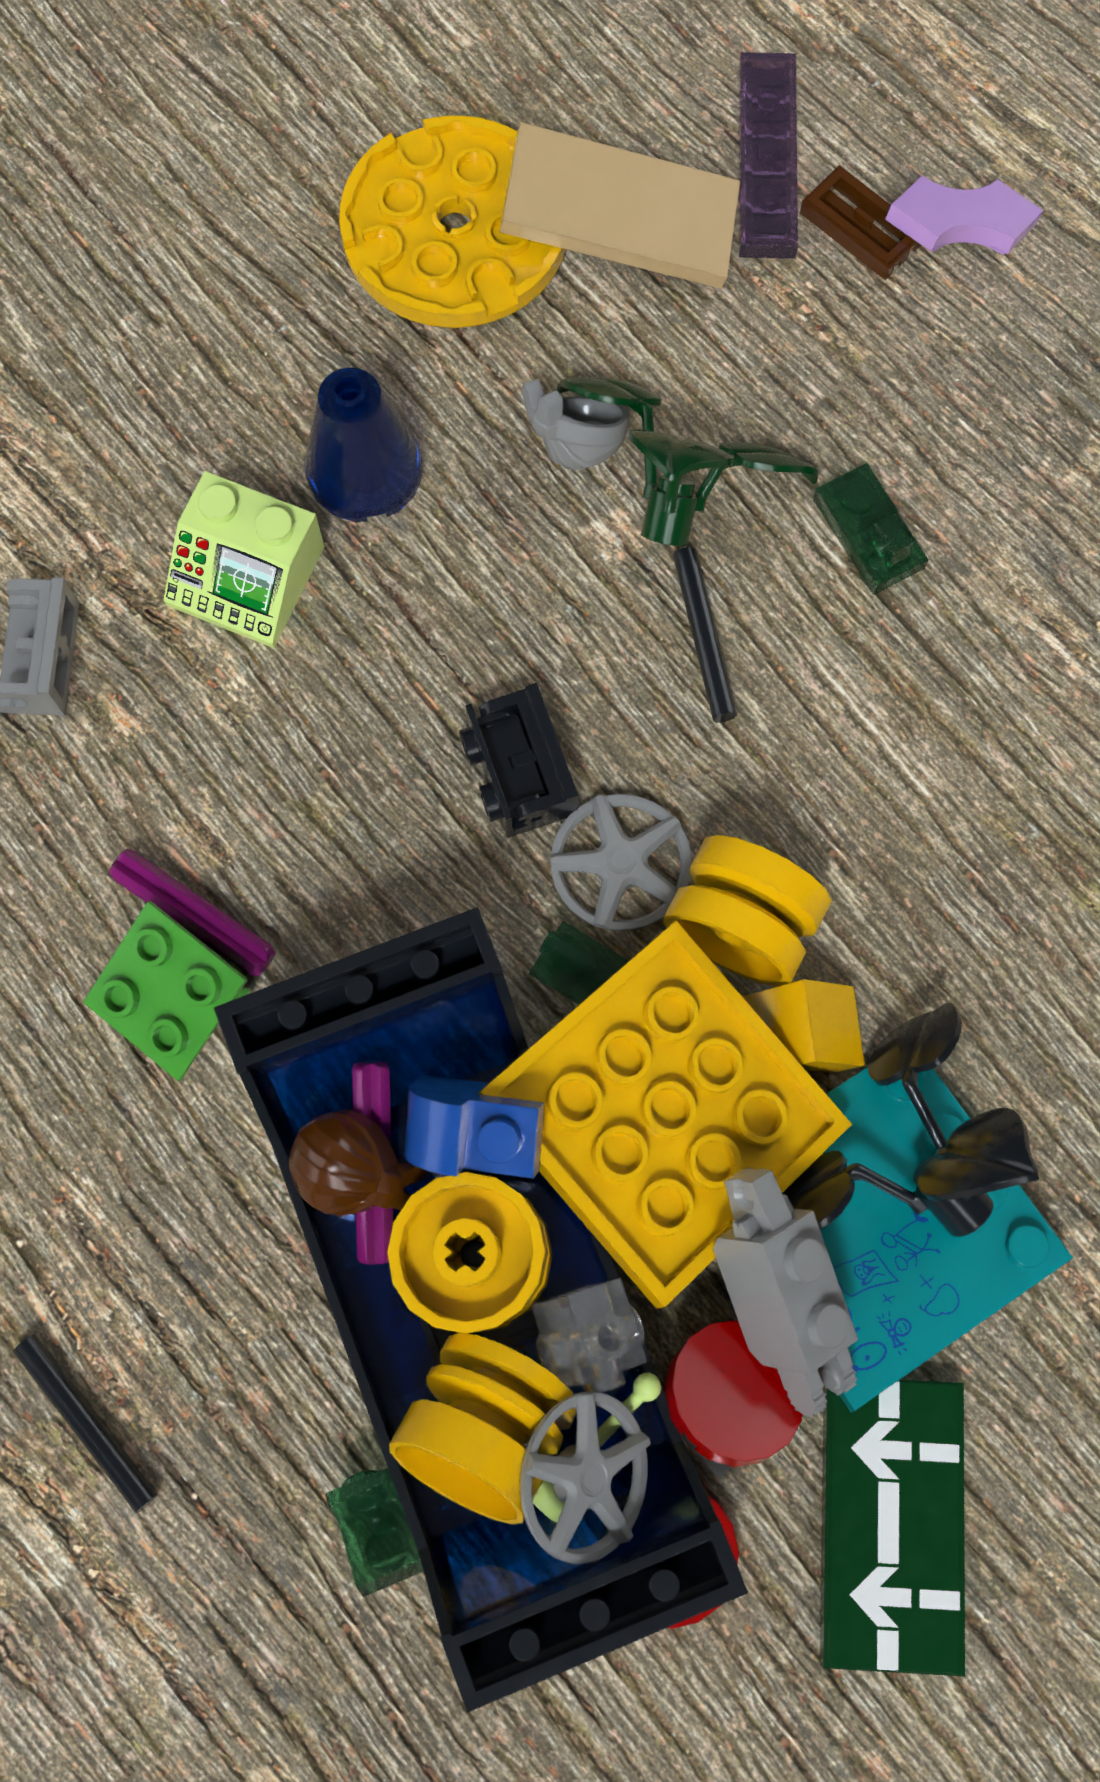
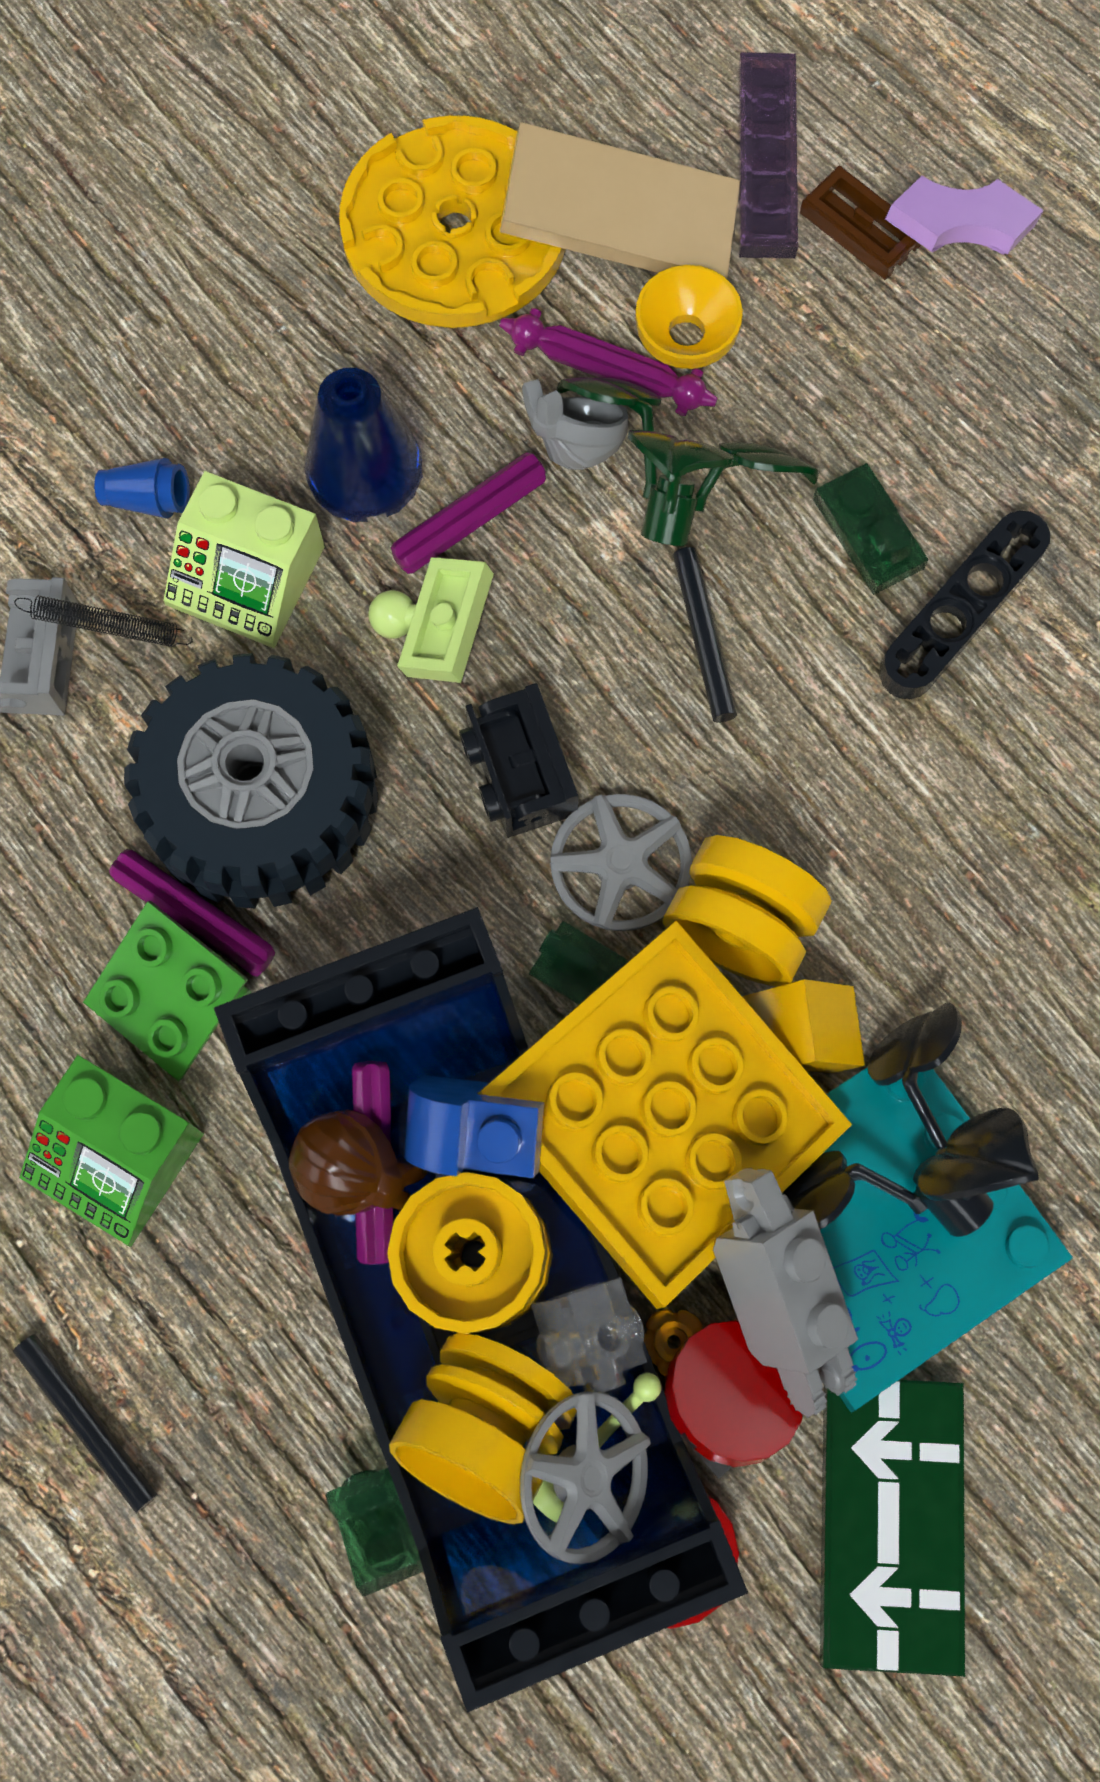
(56, 608): none -> black piece
(106, 1150): none -> bright green slope
(144, 487): none -> blue cone
(252, 780): none -> black wheel
(442, 621): none -> yellowish green plate
(468, 512): none -> magenta axle
(607, 361): none -> magenta wheel
(661, 1327): none -> light orange plate
(694, 297): none -> yellow piece
(965, 604): none -> black beam

